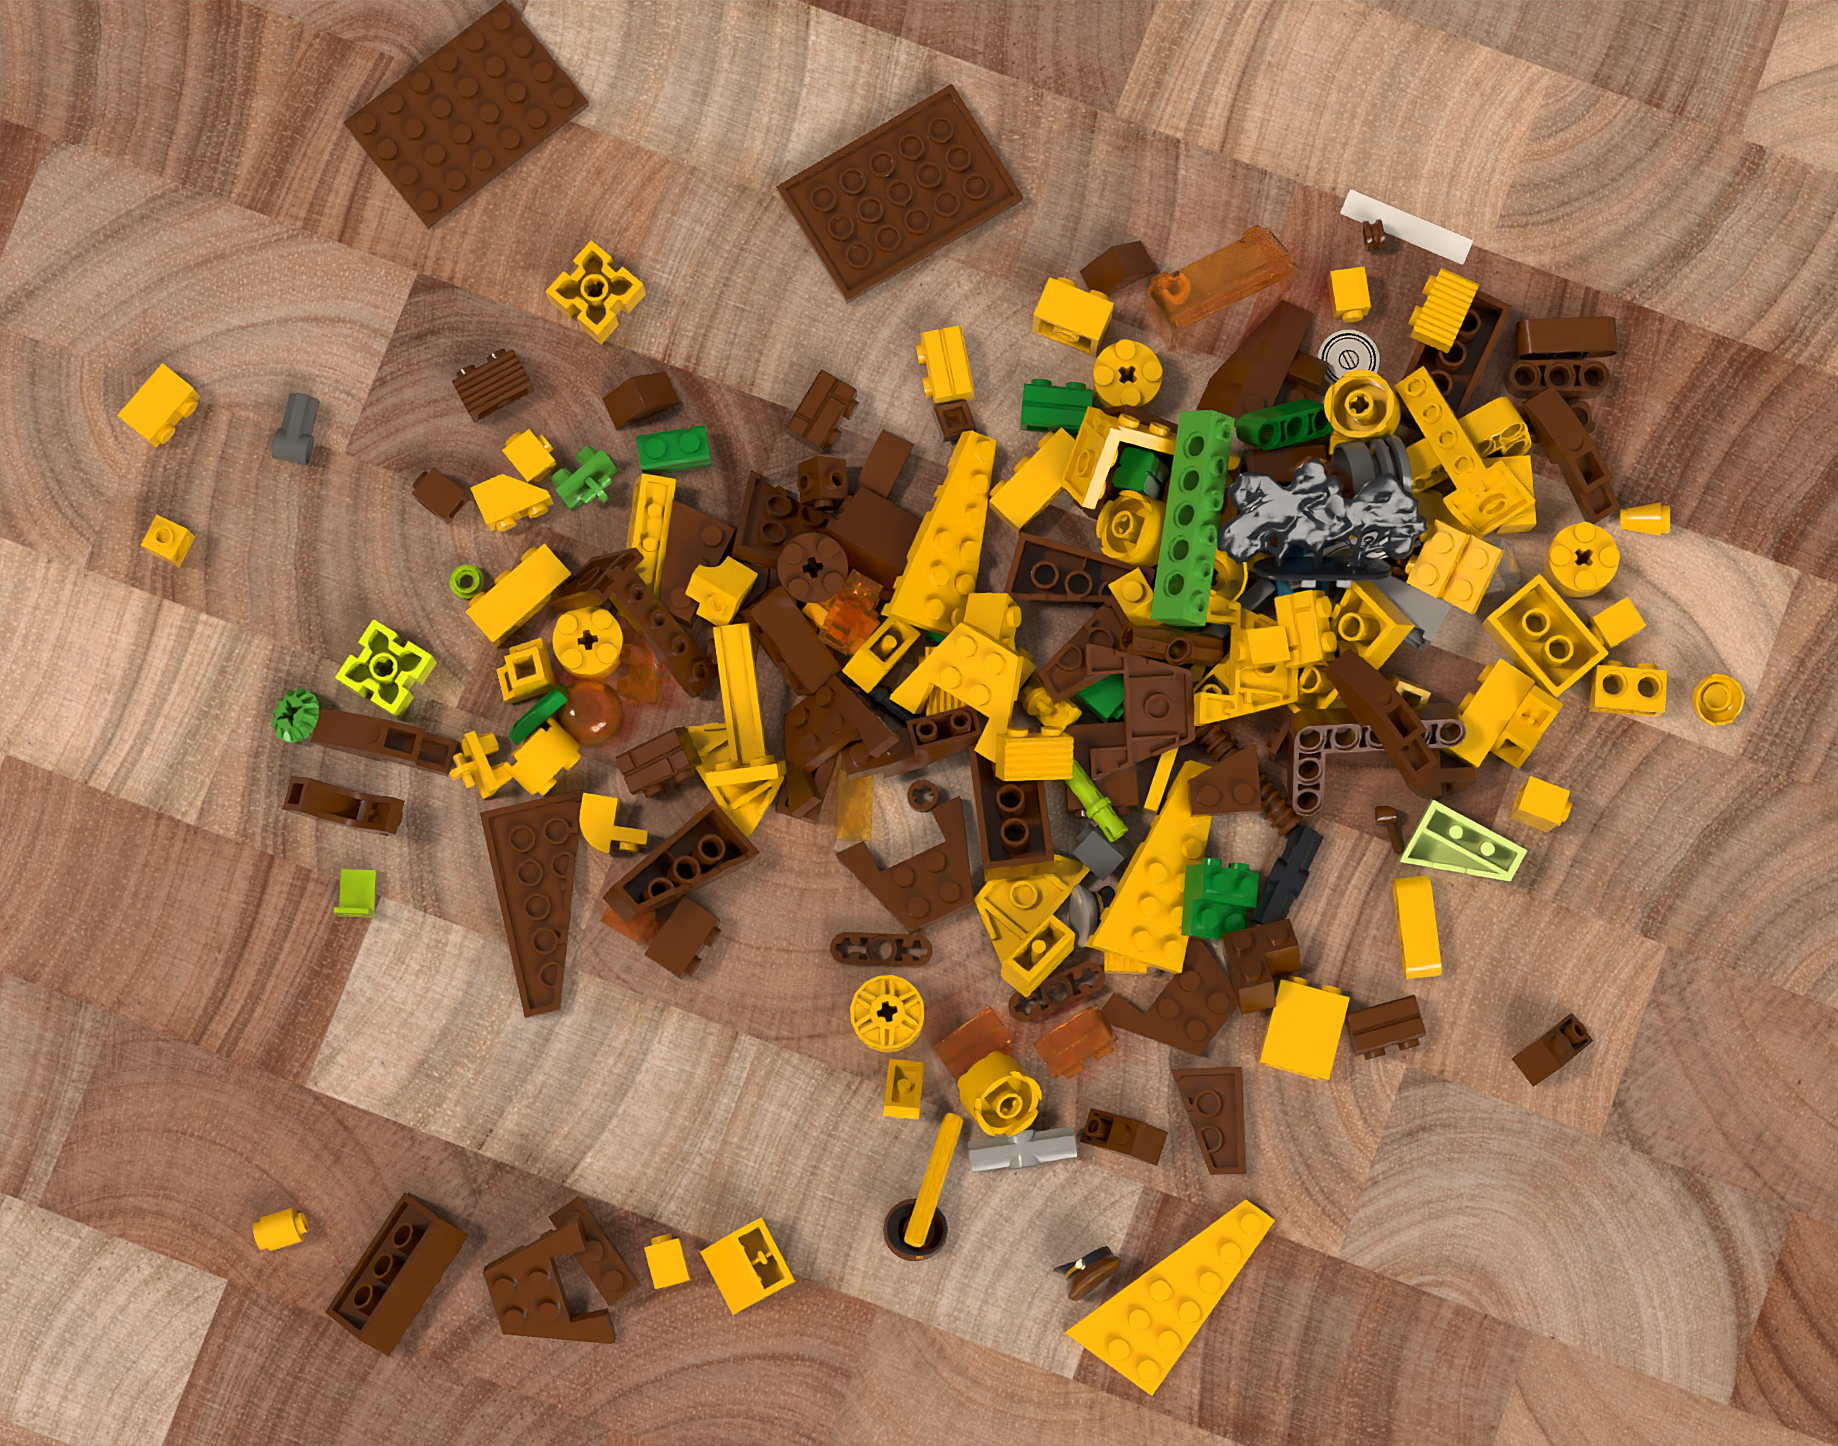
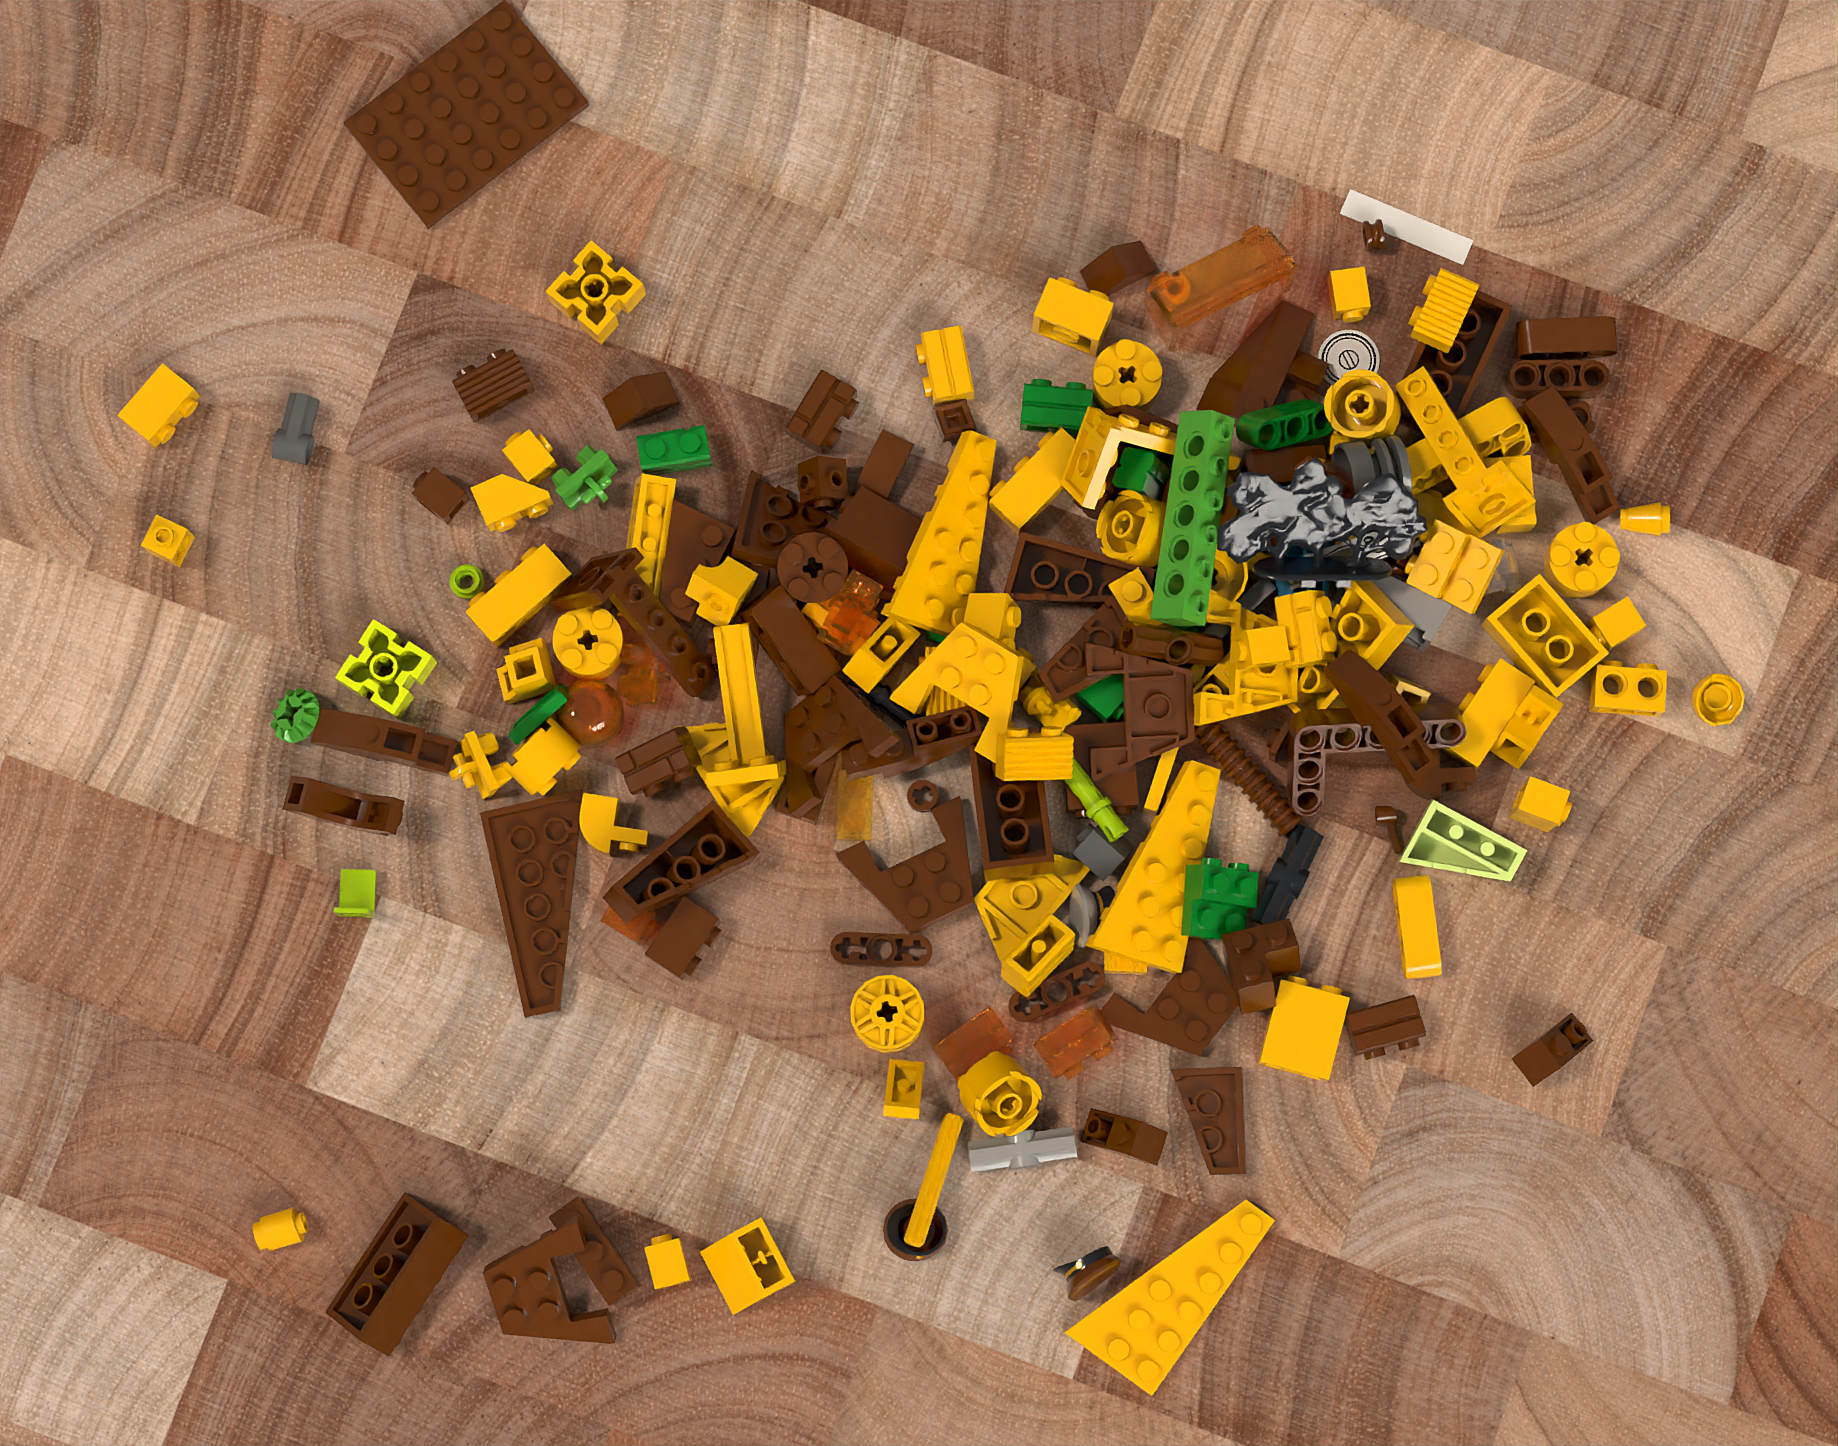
(899, 193): reddish brown plate -> none
(1227, 787): reddish brown wing -> none

